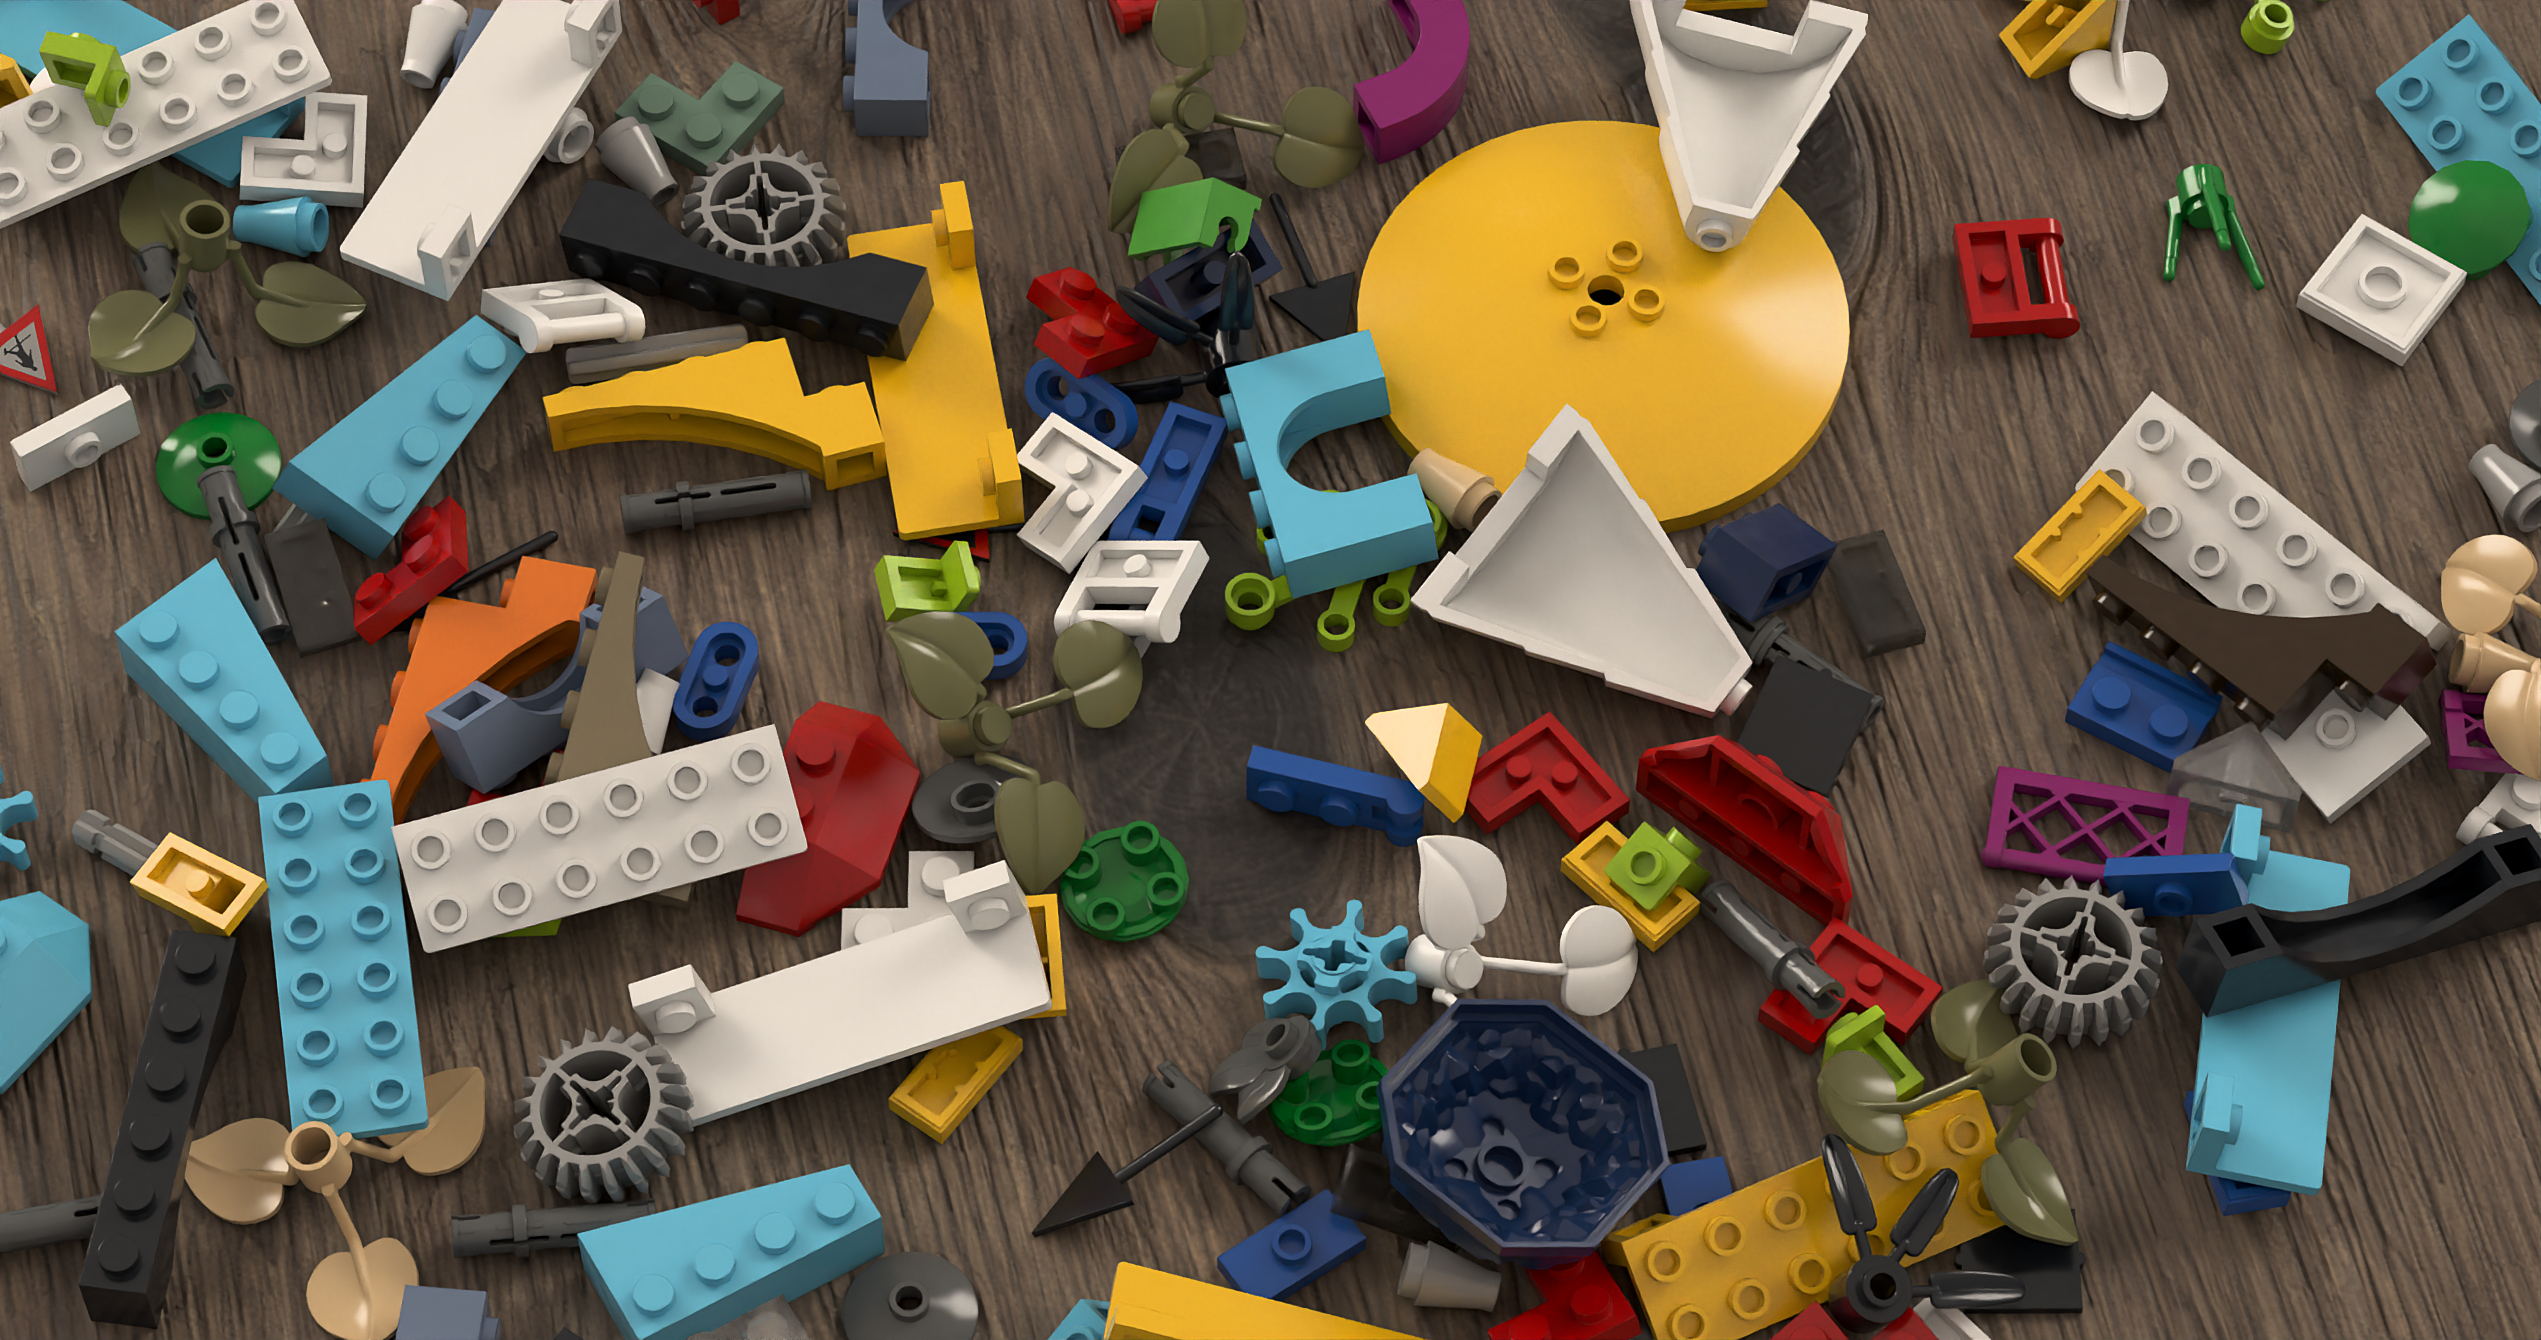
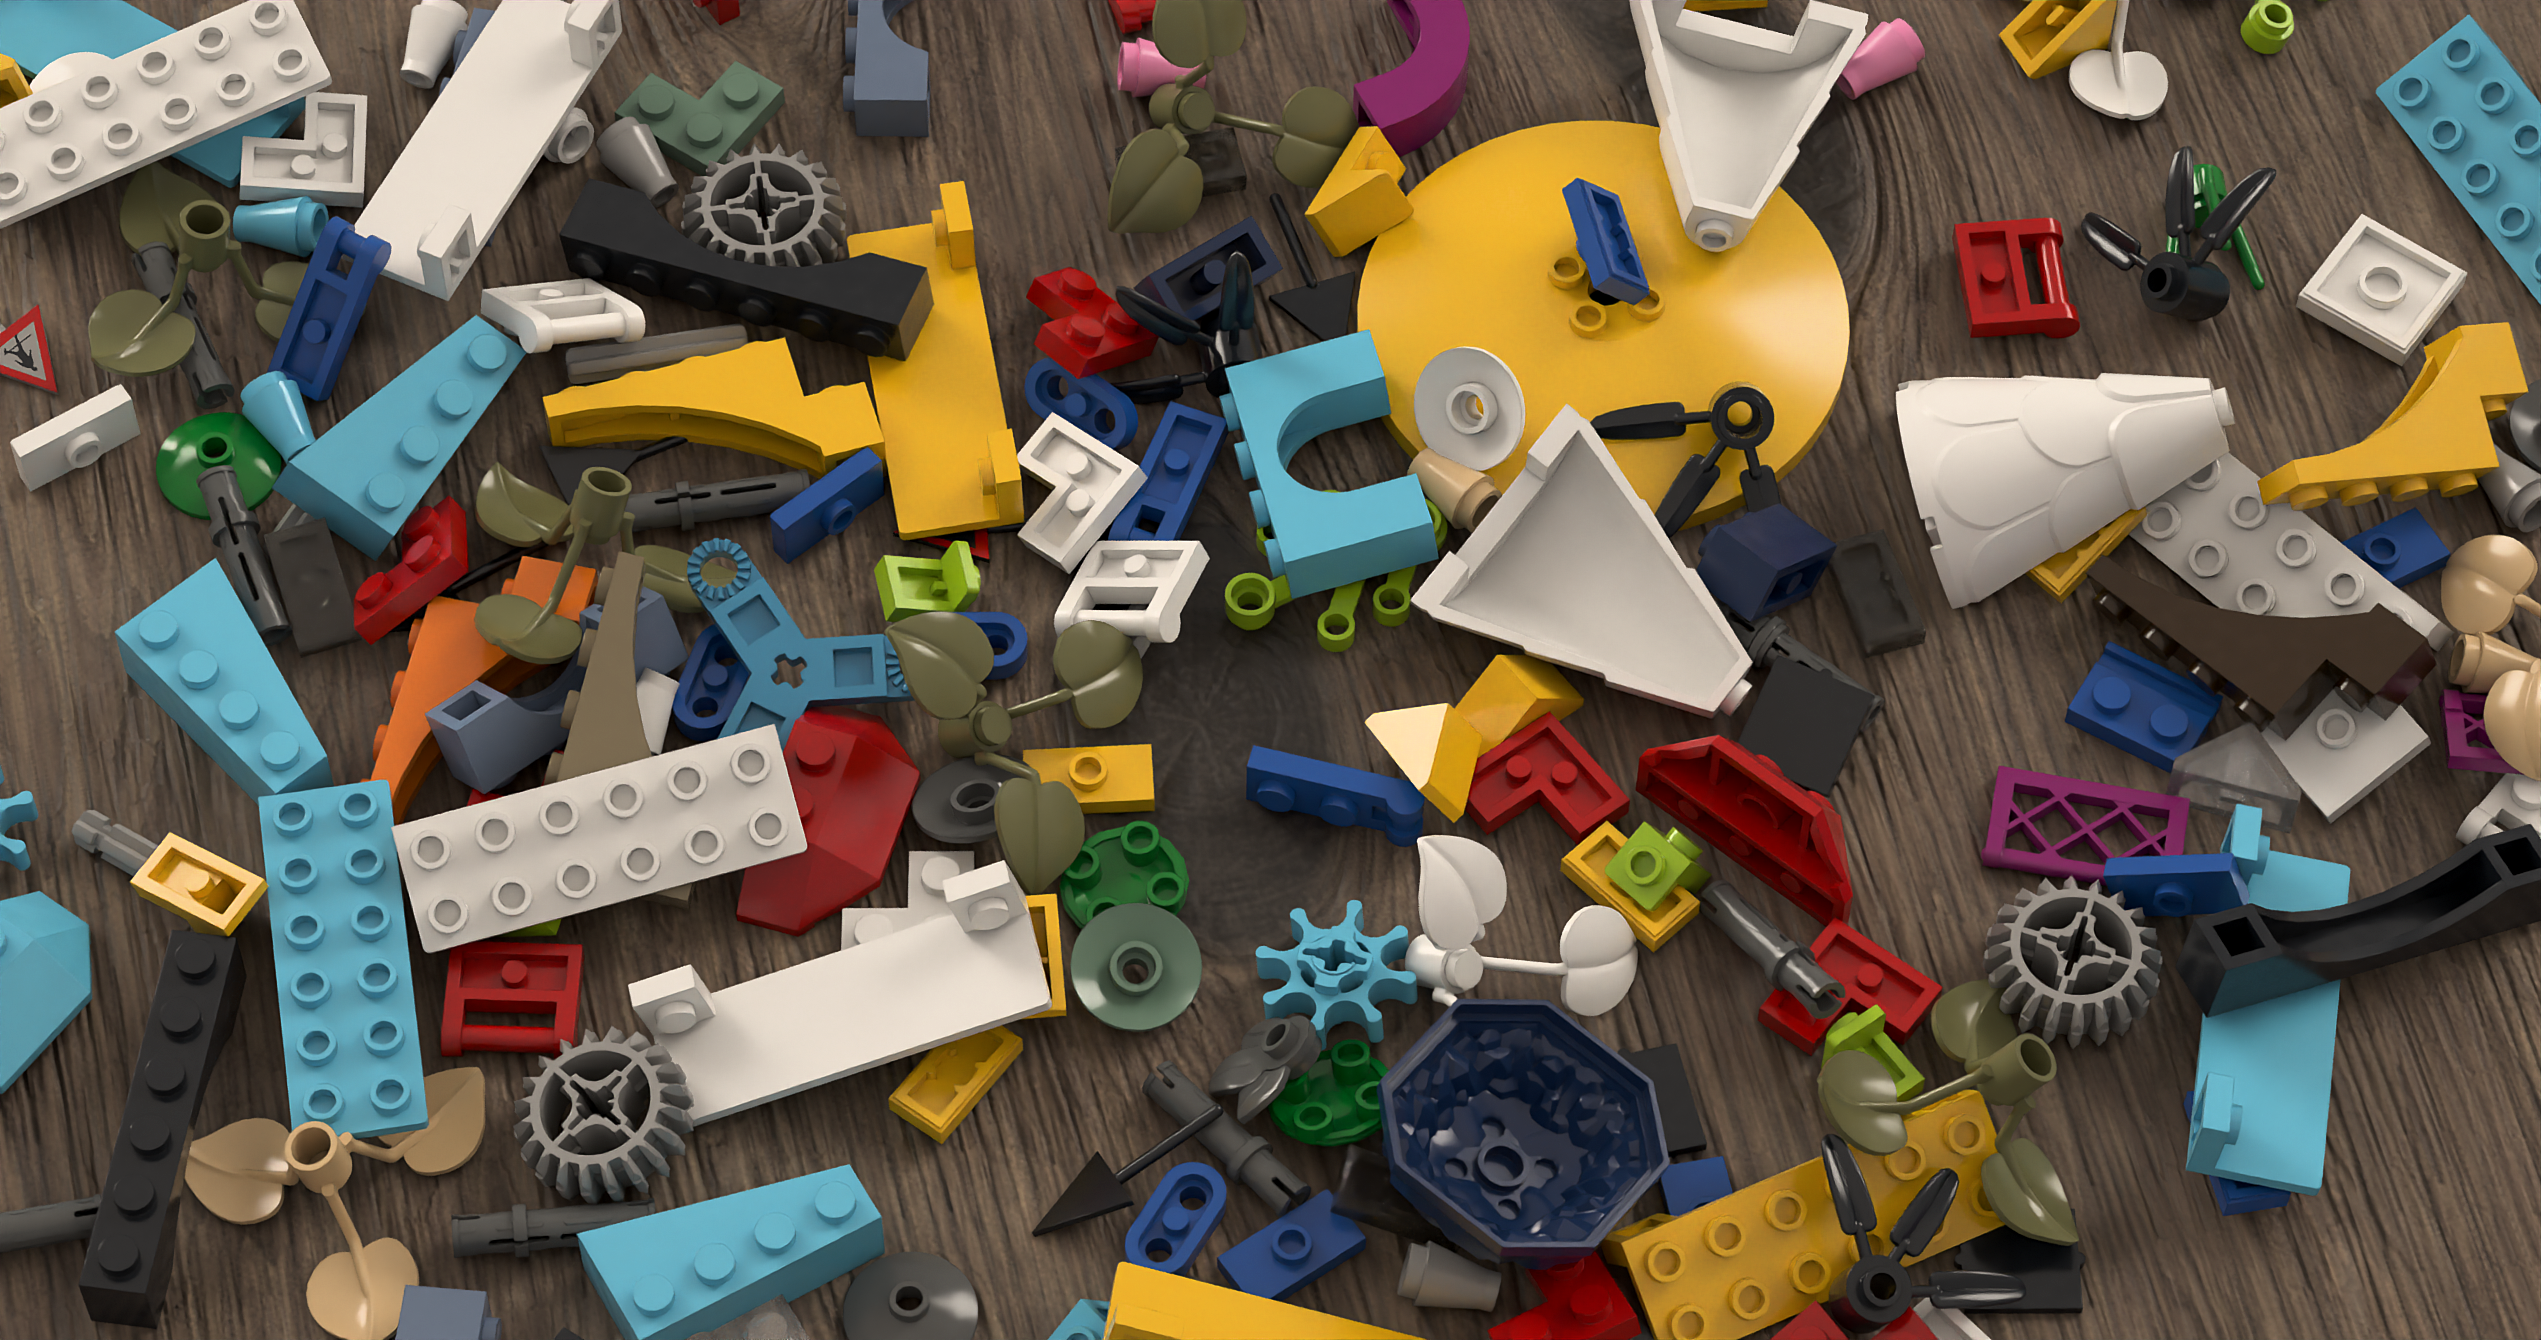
(90, 66): lime bracket -> none
(278, 413): none -> medium azure cone
(328, 308): none -> blue plate
(512, 980): none -> red plate
(529, 515): none -> olive plant
(570, 462): none -> black piece
(763, 634): none -> dark azure piece
(827, 505): none -> blue plate
(1100, 776): none -> yellow plate
(1141, 937): none -> sand green dish
(1144, 69): none -> bright pink cone
(1173, 1228): none -> blue plate
(1191, 217): bright green hinge -> none
(1360, 194): none -> yellow slope
(1448, 409): none -> white dish
(1515, 694): none -> yellow slope
(1605, 241): none -> blue plate
(1700, 472): none -> black plant
(1881, 58): none -> bright pink cone
(2045, 462): none -> white cone
(2175, 281): none -> black plant
(2401, 548): none -> blue plate
(2429, 440): none -> yellow arch
(2471, 216): green dish -> none

